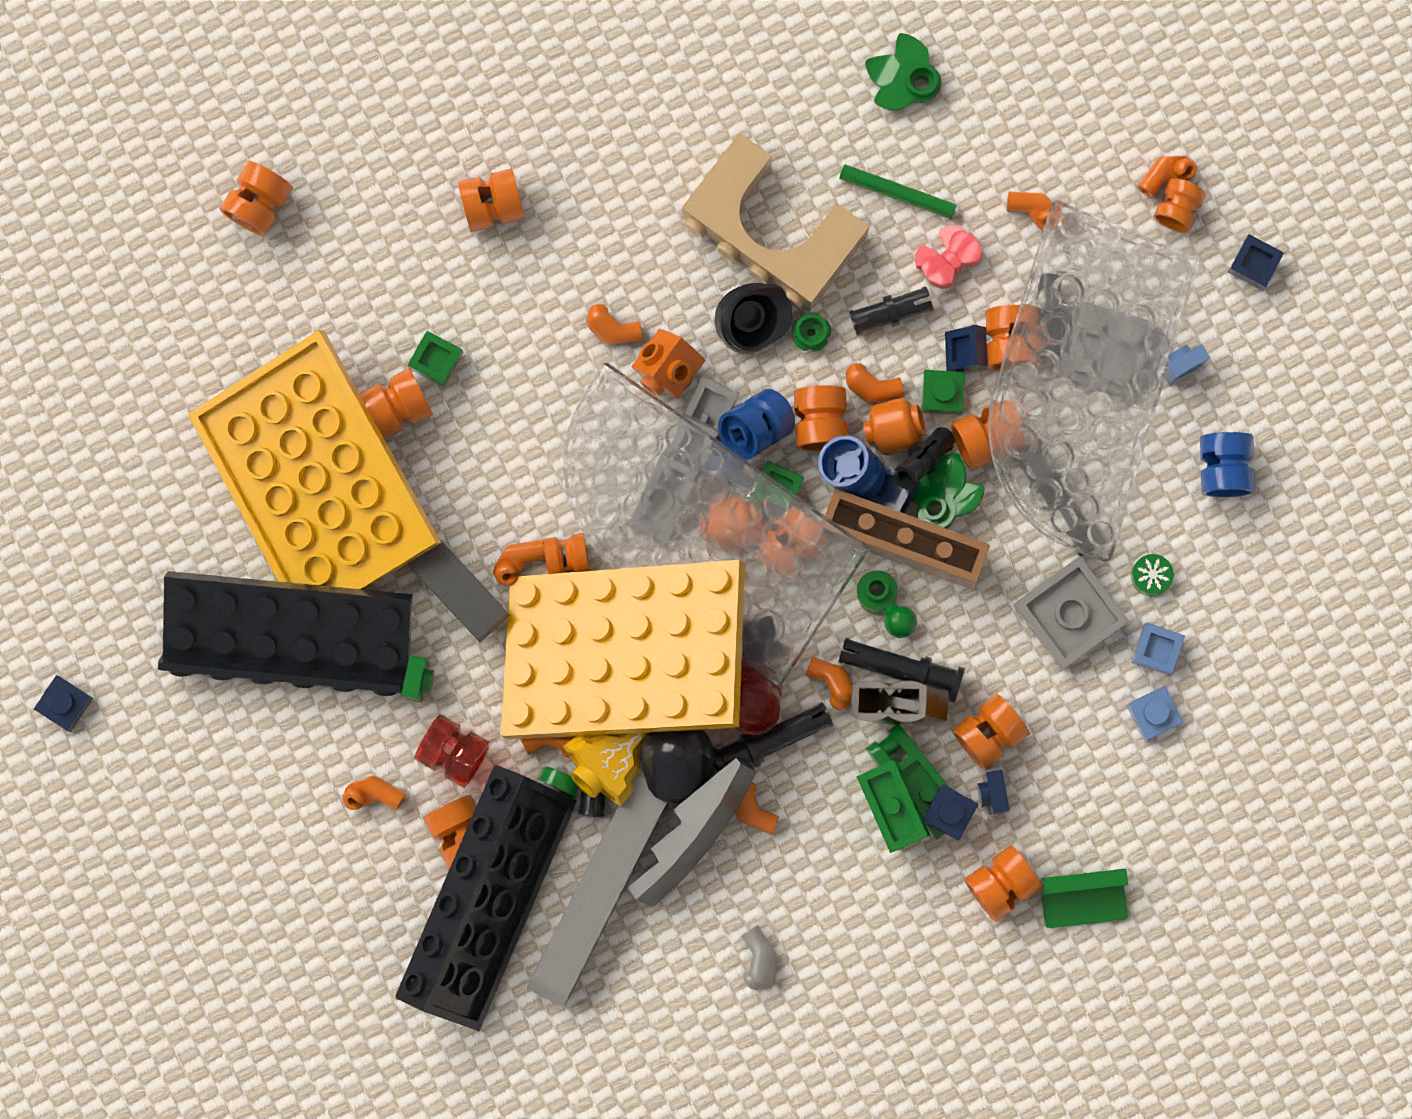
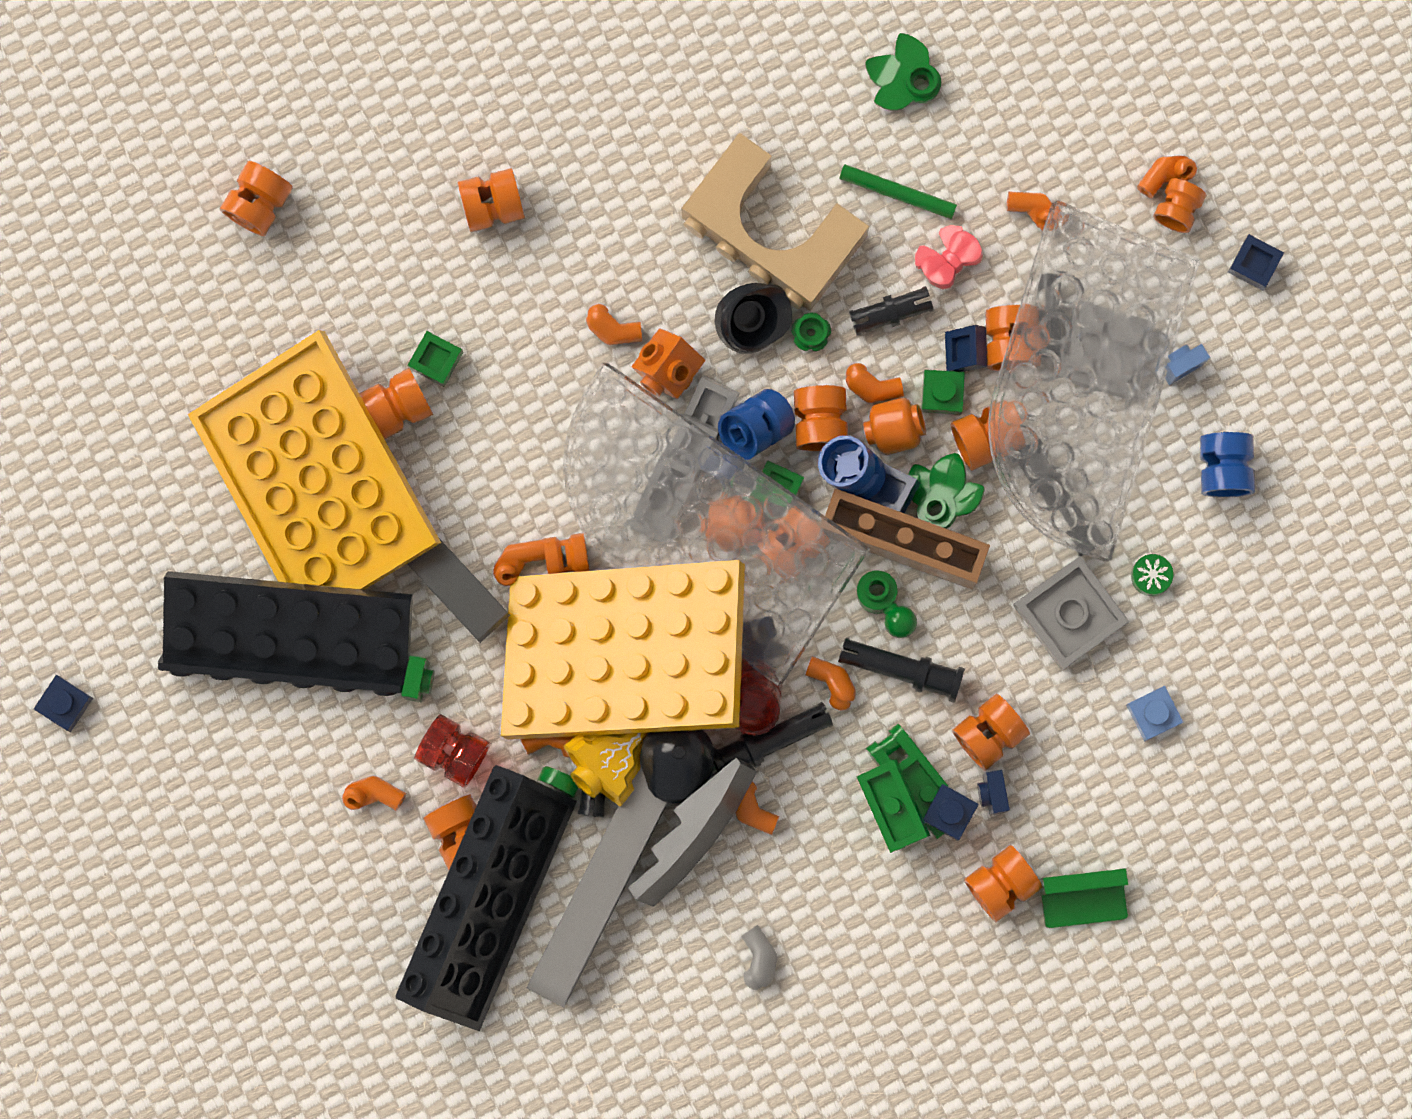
(899, 703): dark brown brick -> none
(924, 458): black pin -> none
(1158, 649): medium blue plate -> none

